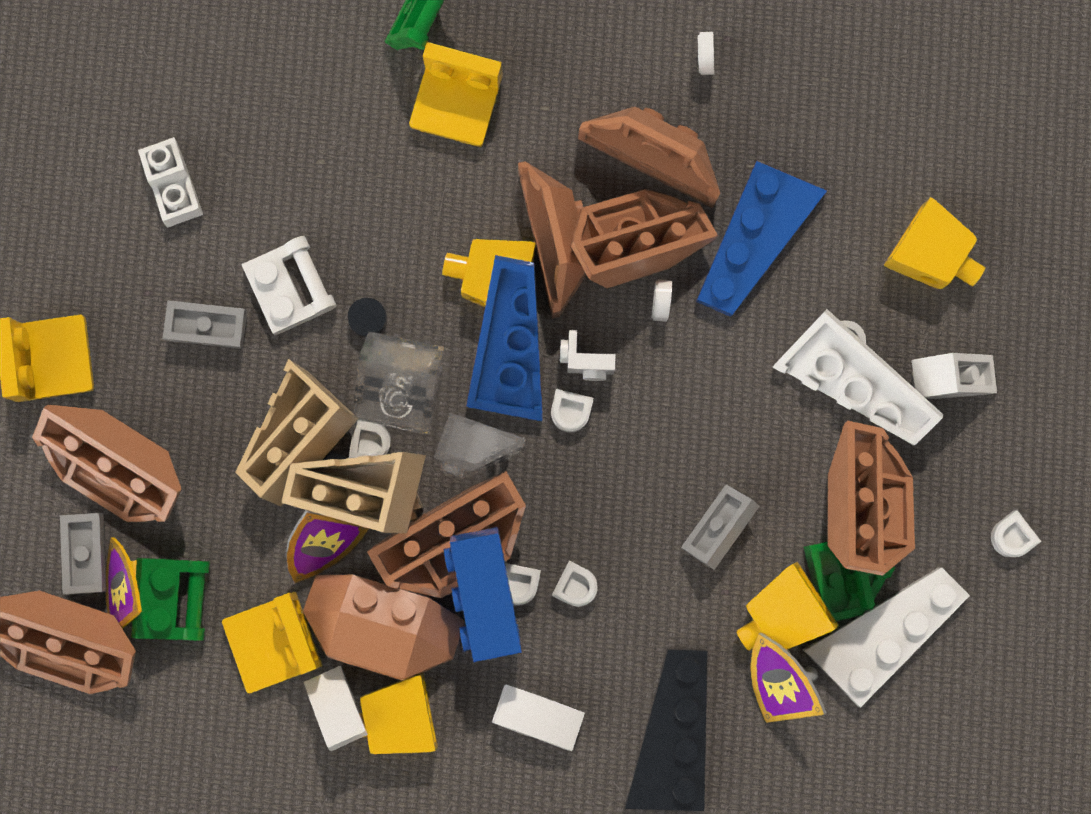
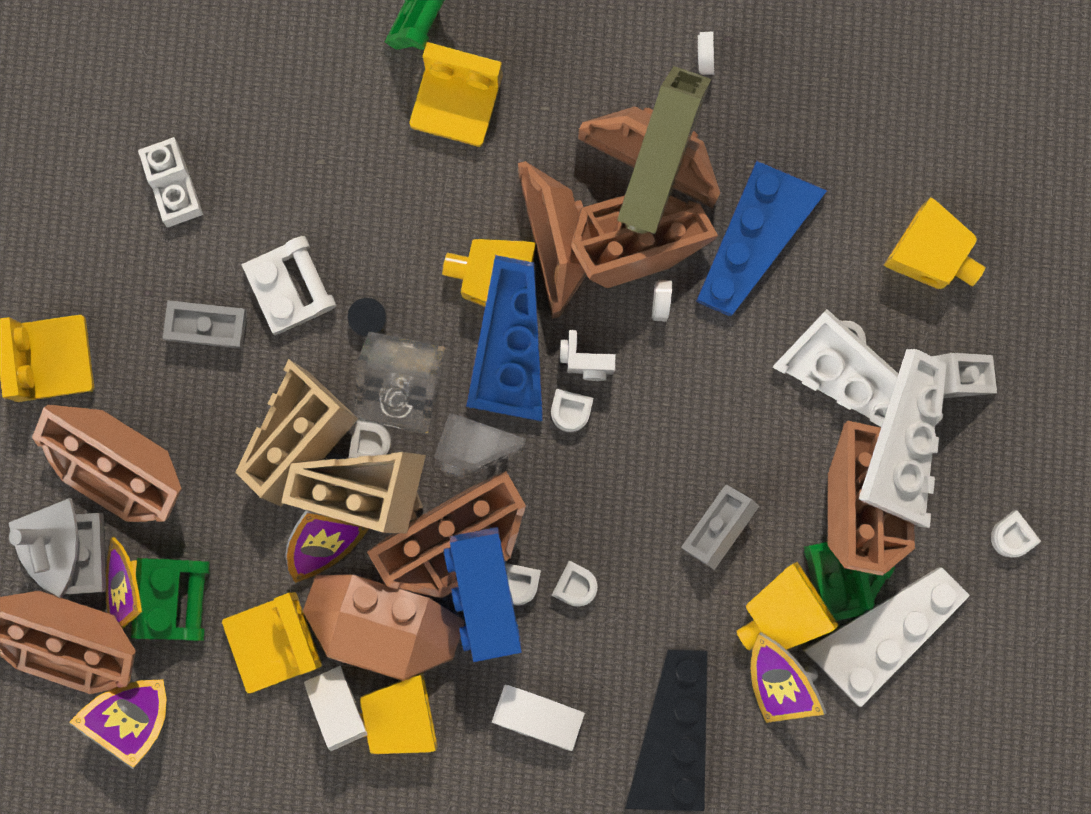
(48, 545): none -> light grey shield
(125, 719): none -> shield
(663, 149): none -> olive slope
(902, 457): none -> white wing

